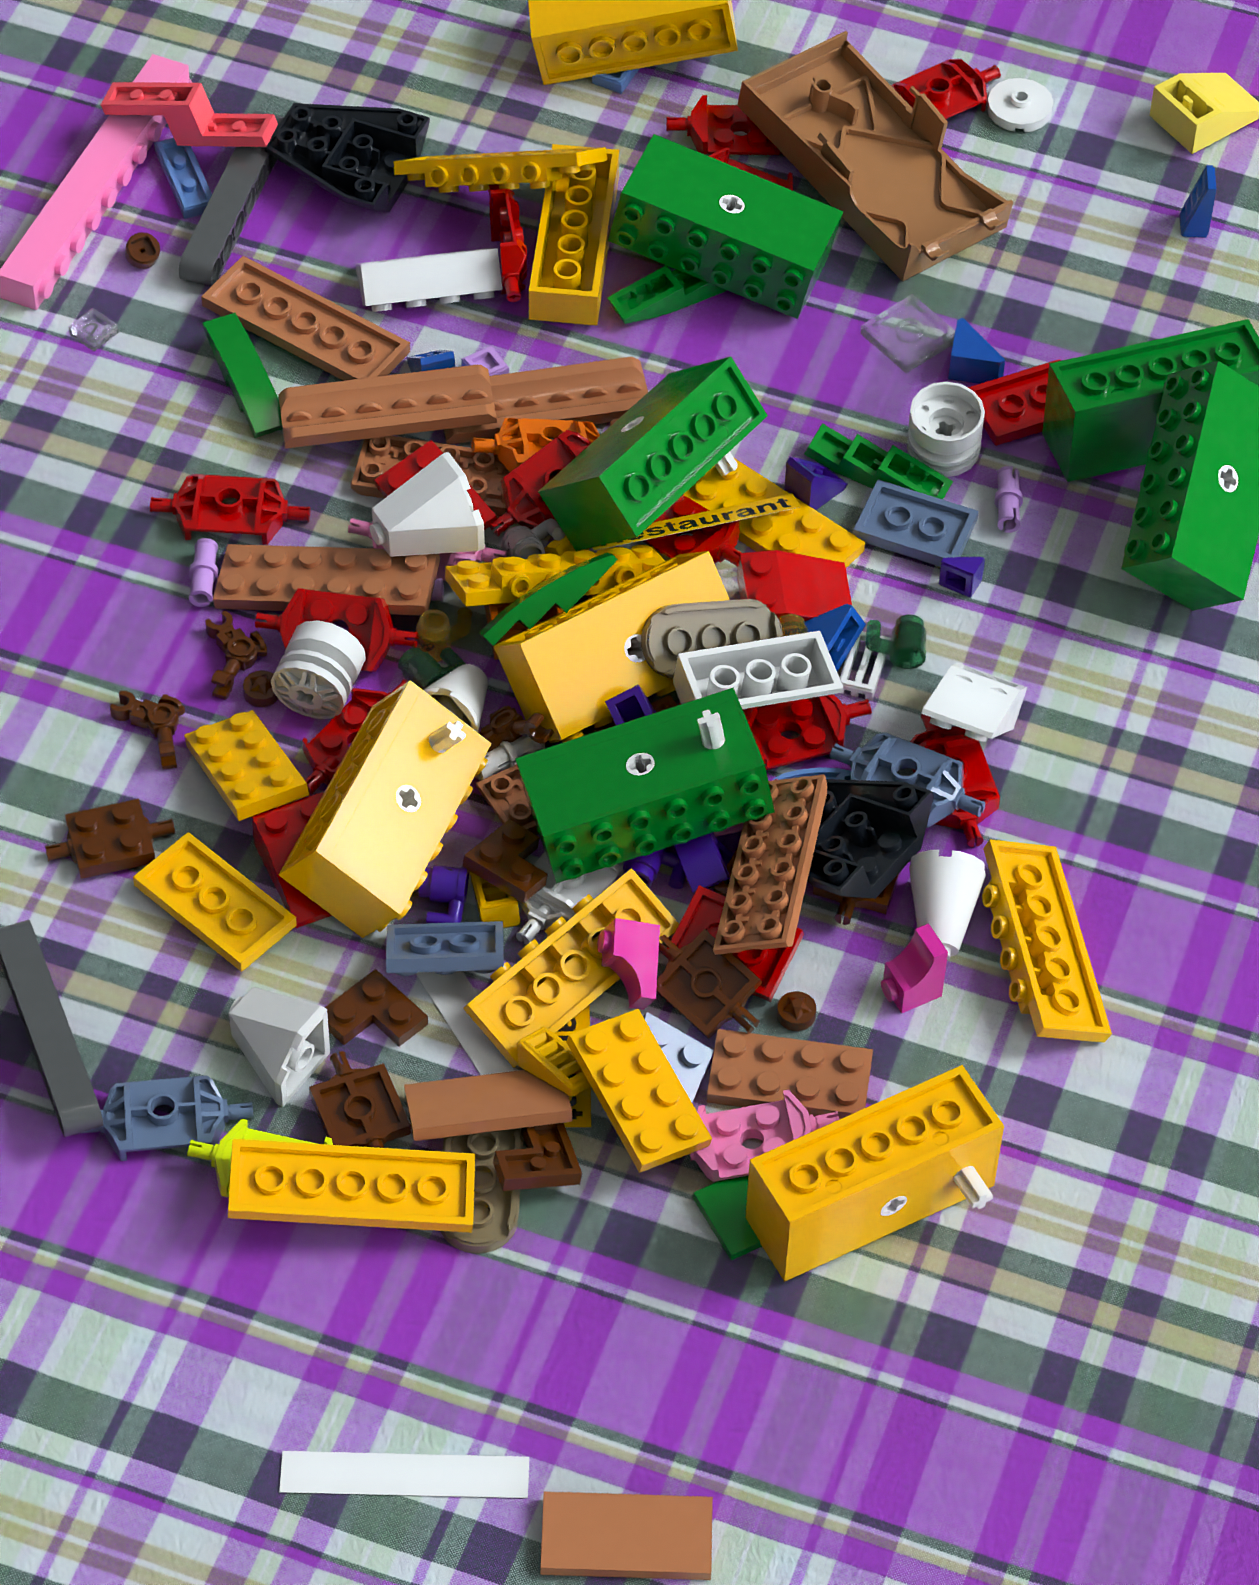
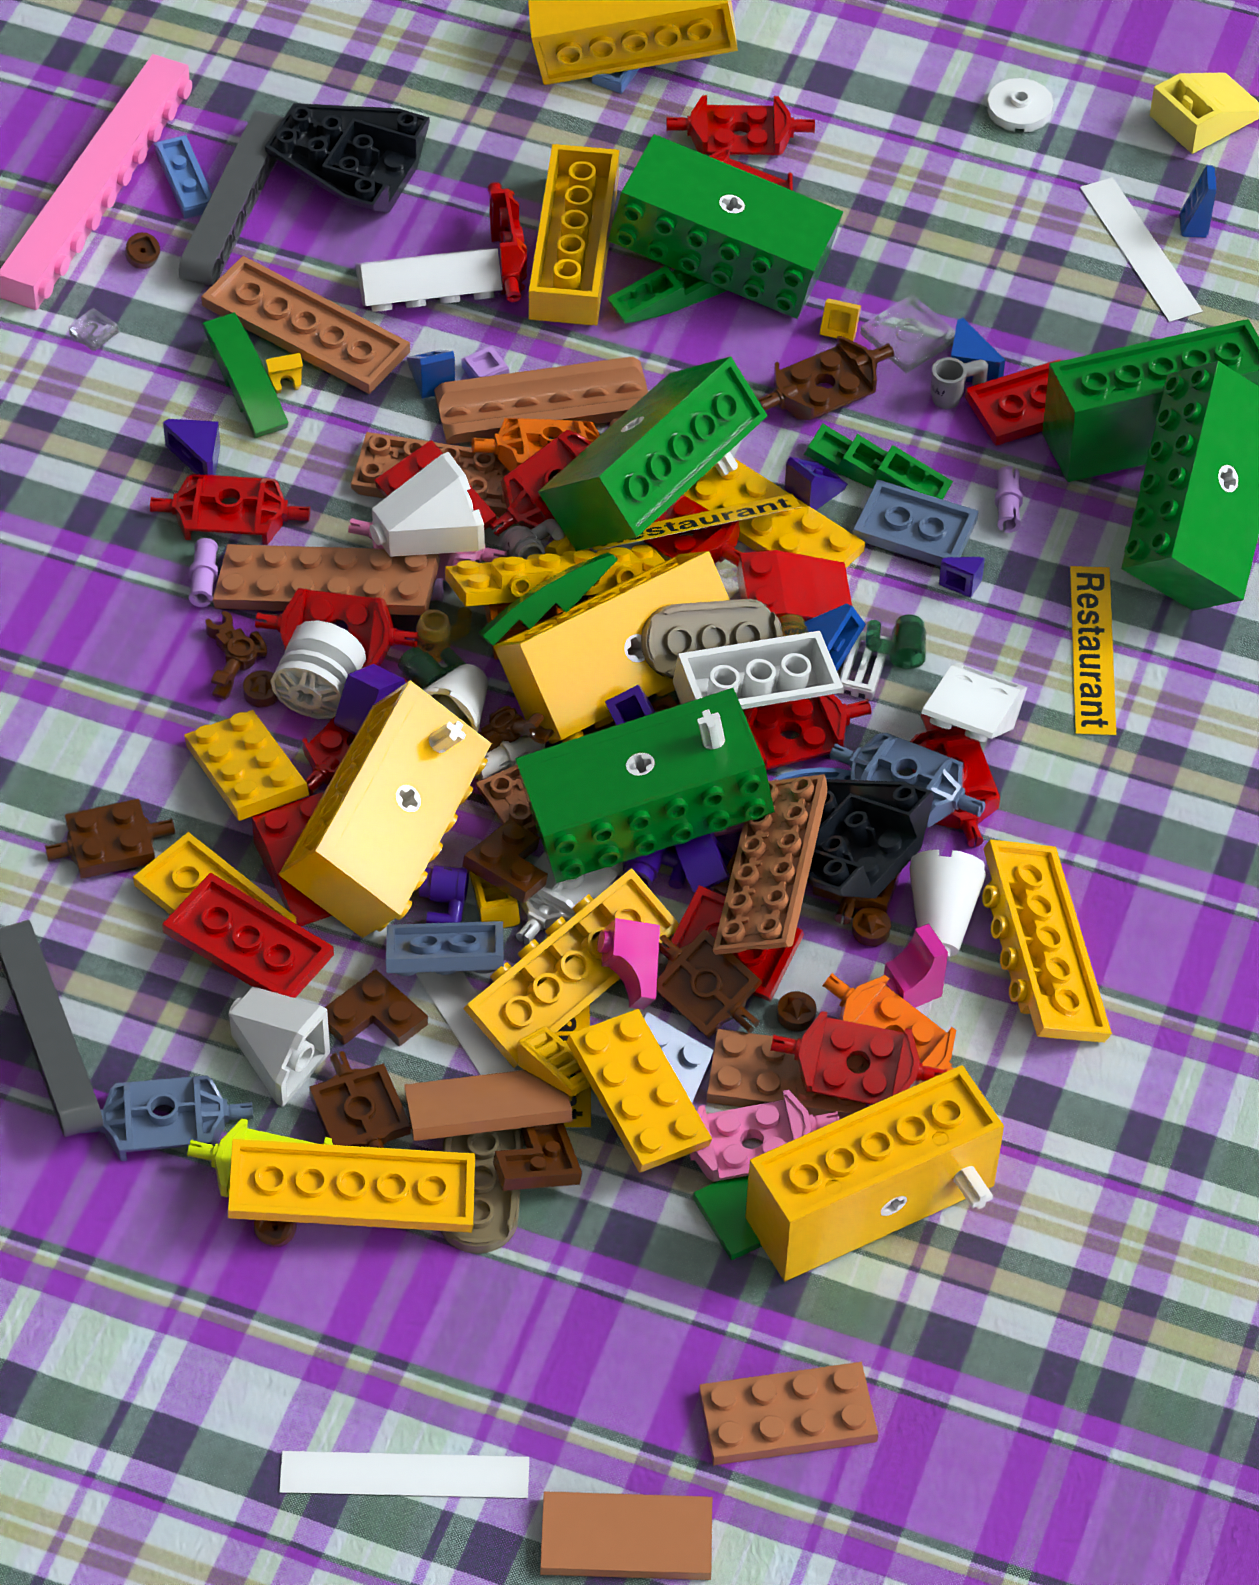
(158, 718): reddish brown piece -> none
(189, 114): coral bracket -> none
(194, 443): none -> dark purple slope
(247, 938): none -> red plate
(274, 1232): none -> reddish brown tile
(284, 367): none -> yellow tile
(363, 691): none -> dark purple slope
(386, 406): nougat plate -> none
(499, 168): yellow plate -> none
(787, 1413): none -> nougat plate
(832, 1041): none -> red plate
(840, 319): none -> yellow tile
(845, 367): none -> reddish brown plate
(871, 926): none -> reddish brown tile
(873, 155): medium nougat piece -> none
(882, 1008): none -> orange plate
(946, 427): white wheel -> none
(949, 379): none -> light grey piece
(962, 86): red plate -> none
(1093, 650): none -> yellow sticker
(1141, 249): none -> white sticker

